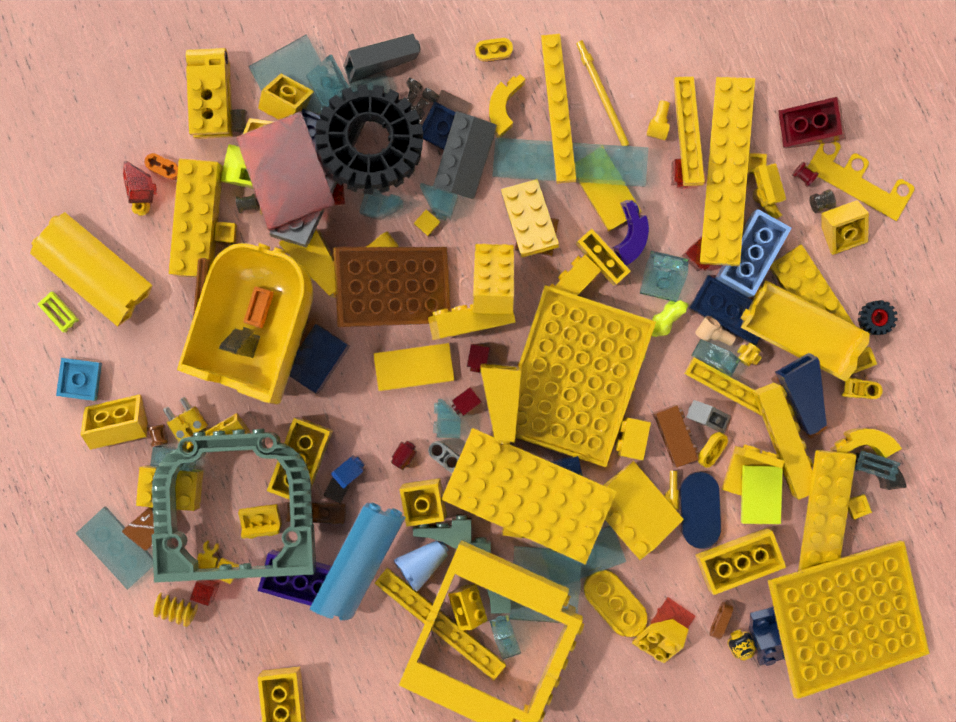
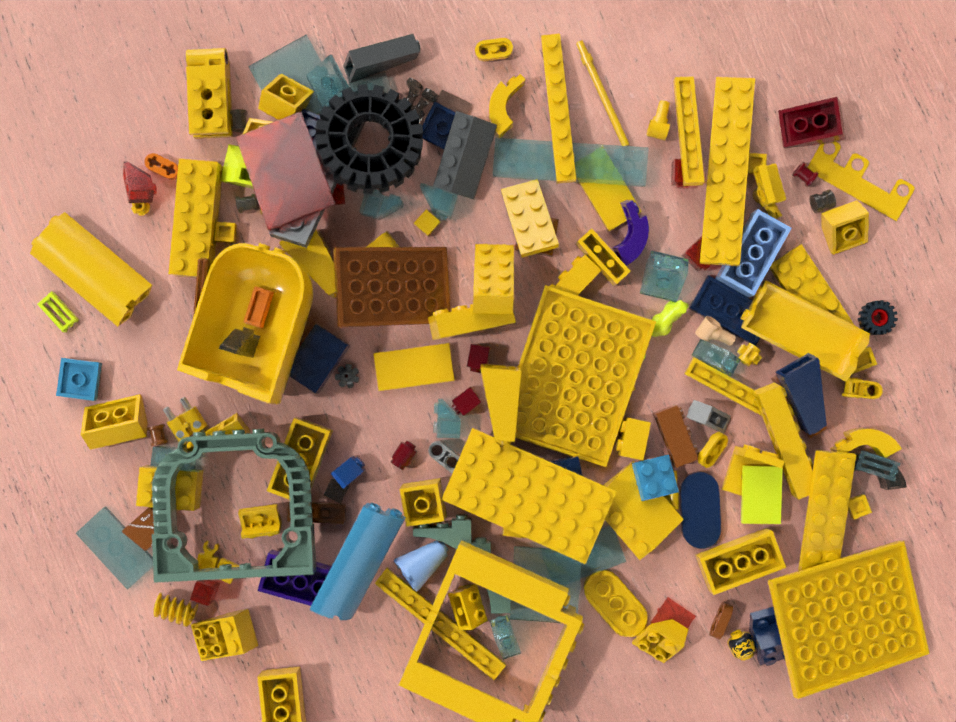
(225, 635): none -> yellow slope
(351, 376): none -> dark grey plant
(655, 477): none -> dark azure plate

